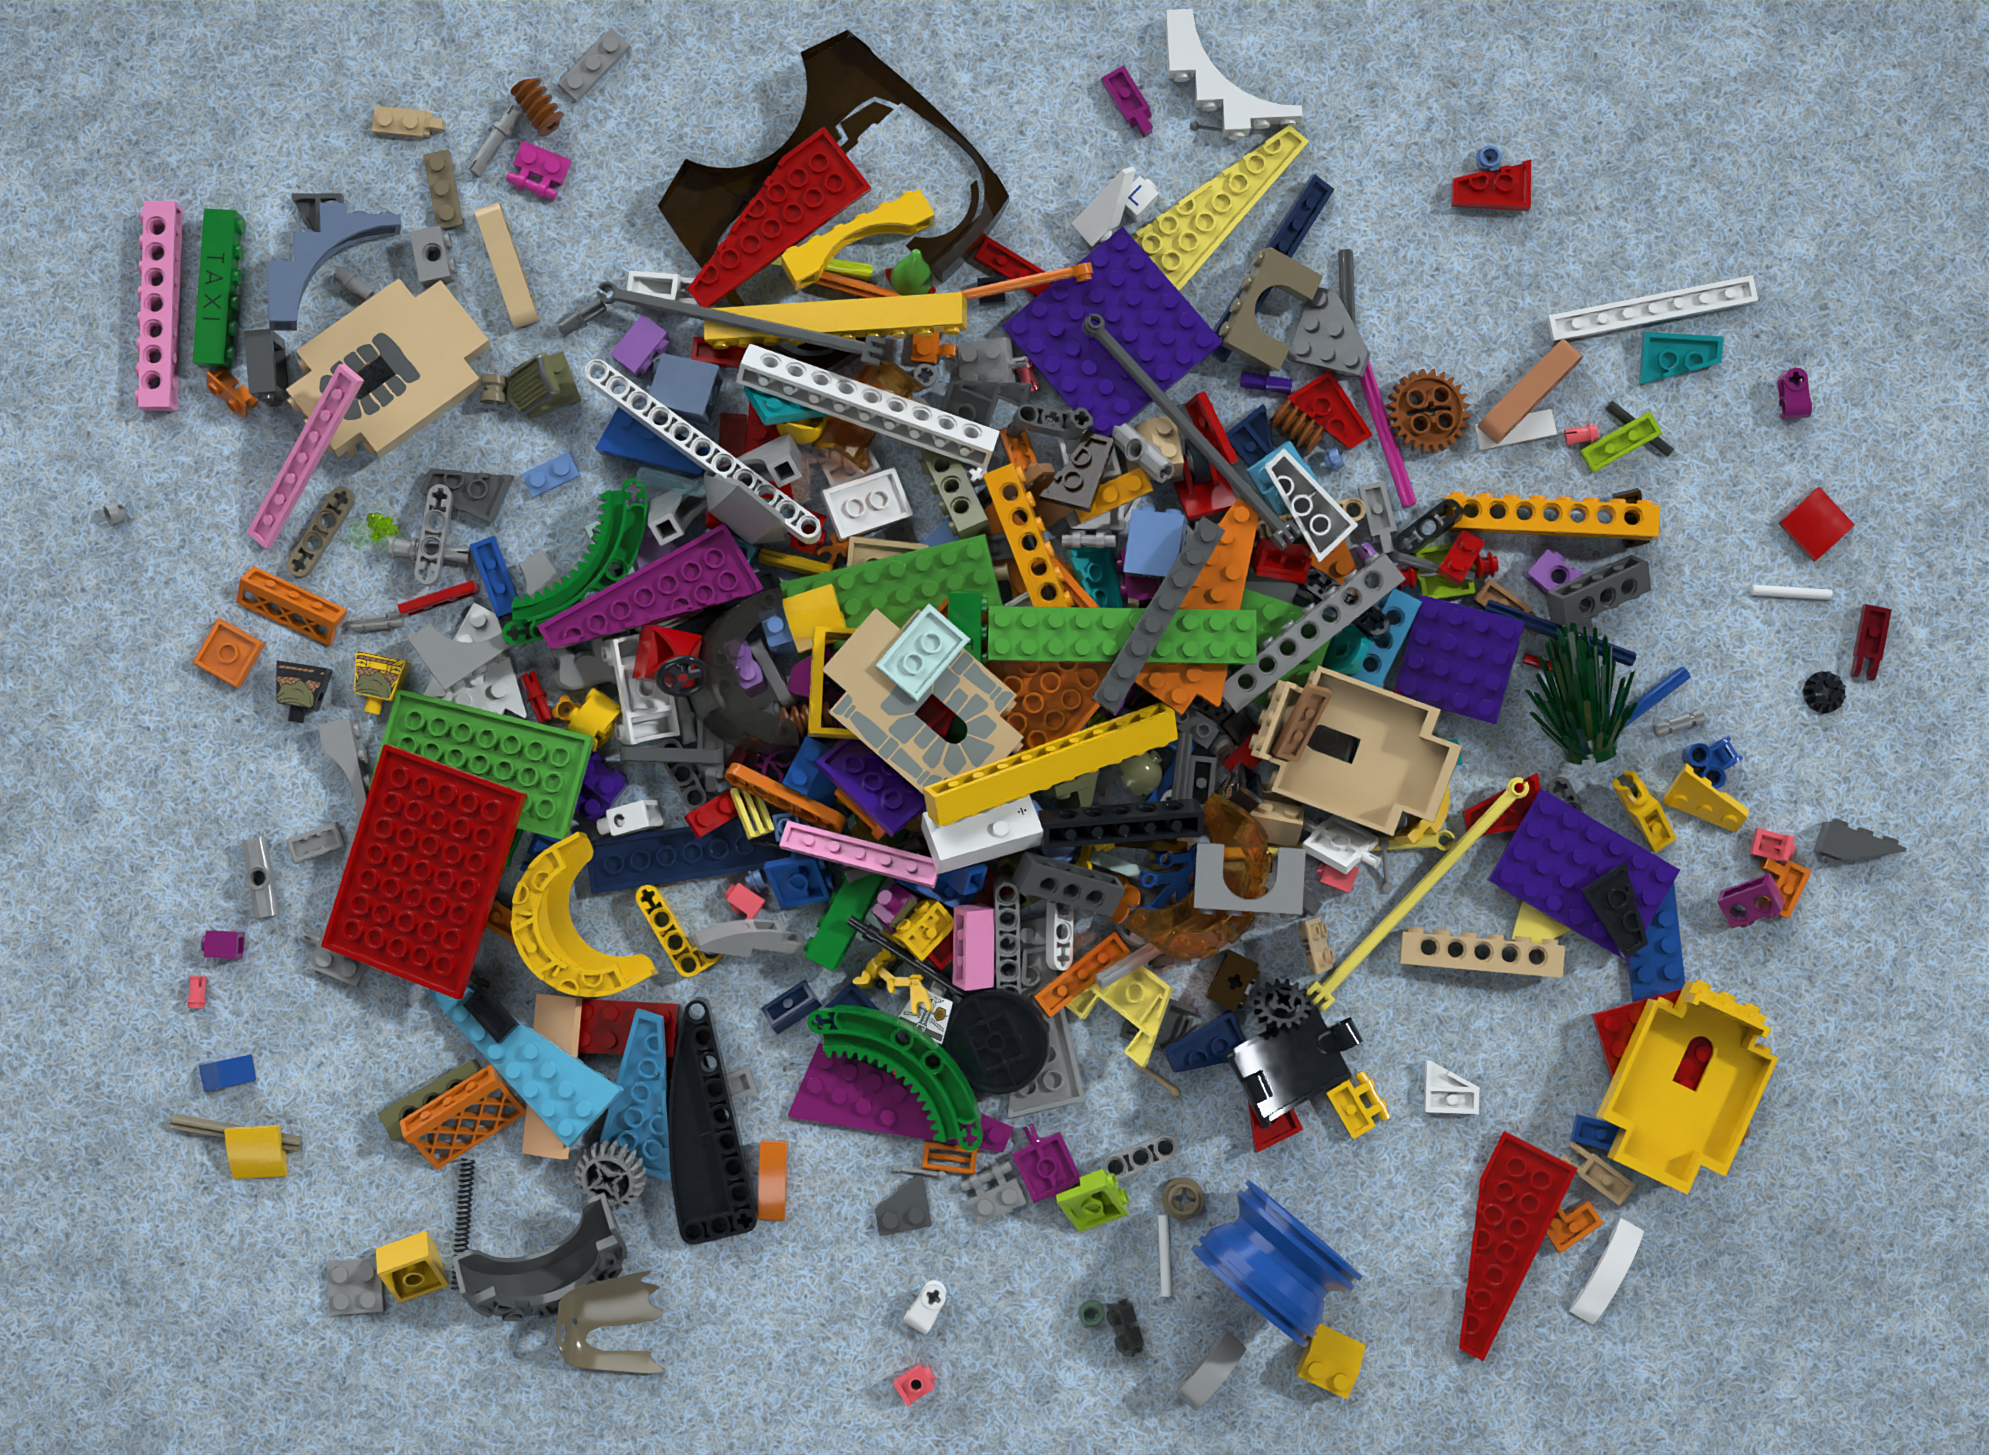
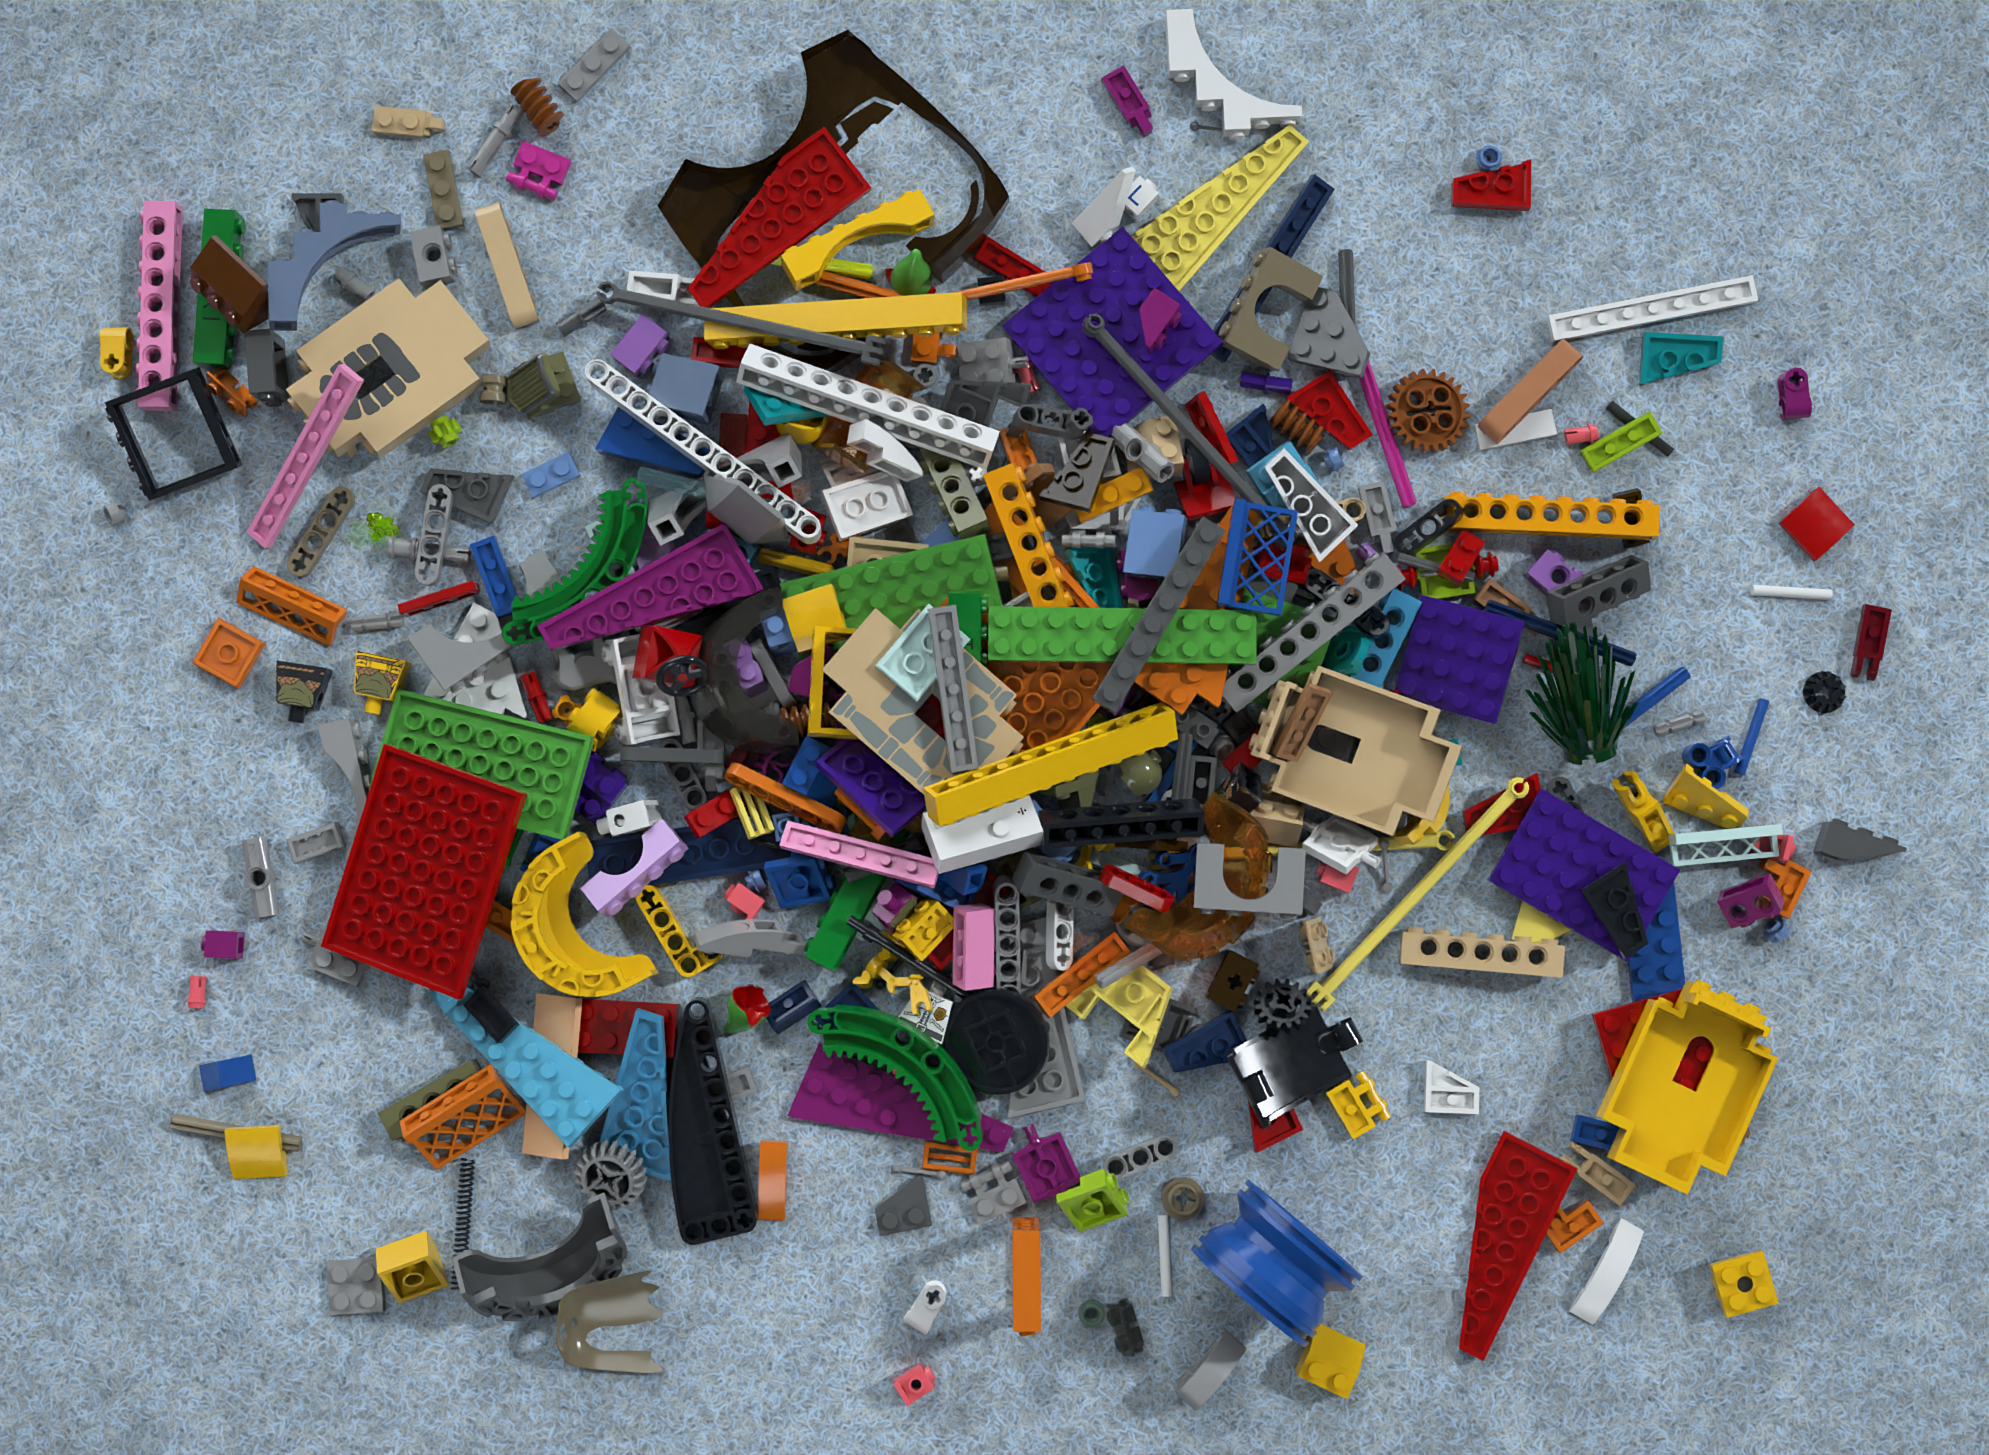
(115, 347): none -> yellow piece
(137, 460): none -> black window
(230, 285): none -> reddish brown slope
(444, 431): none -> lime gear
(660, 849): none -> lavender arch
(746, 1008): none -> red hat
(883, 450): none -> white slope
(952, 688): none -> light grey plate
(1026, 1275): none -> orange window
(1136, 888): none -> red beam
(1157, 316): none -> magenta slope
(1233, 556): none -> blue fence
(1729, 835): none -> light aqua fence
(1743, 1283): none -> yellow piece
(1752, 736): none -> blue bar
(1775, 930): none -> medium blue plate

